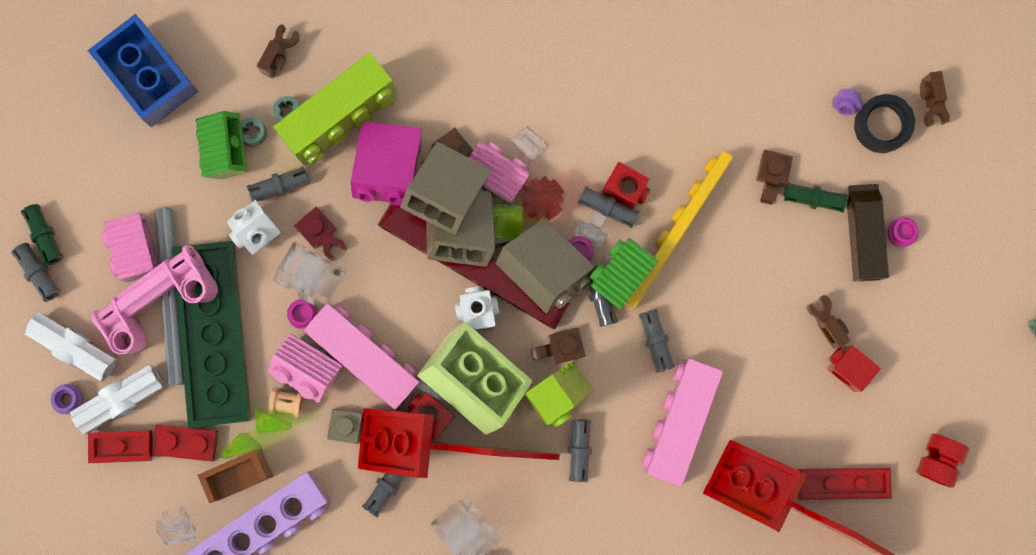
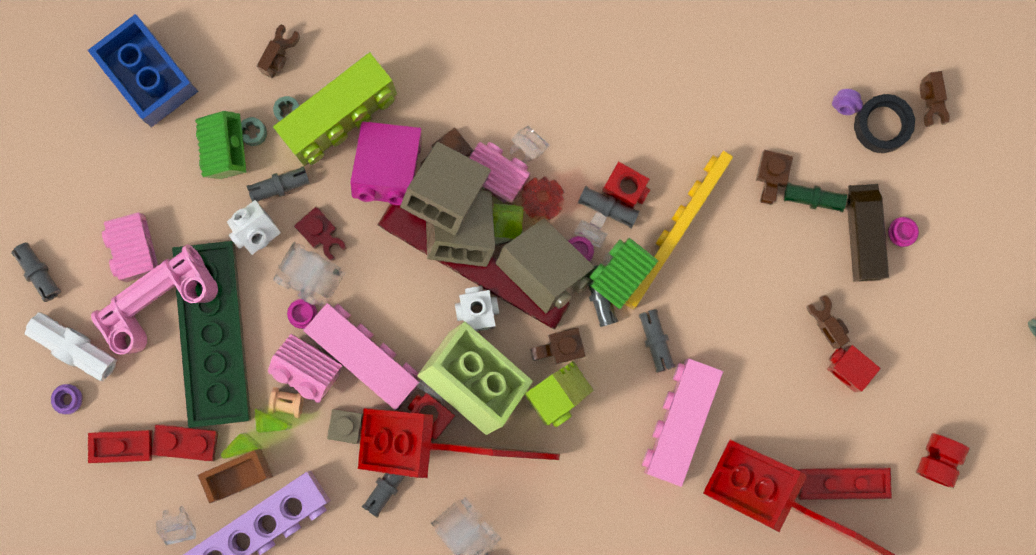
(42, 234): dark green pin -> none
(117, 399): white piece -> none
(165, 242): light grey axle -> none
(579, 450): dark grey pin -> none

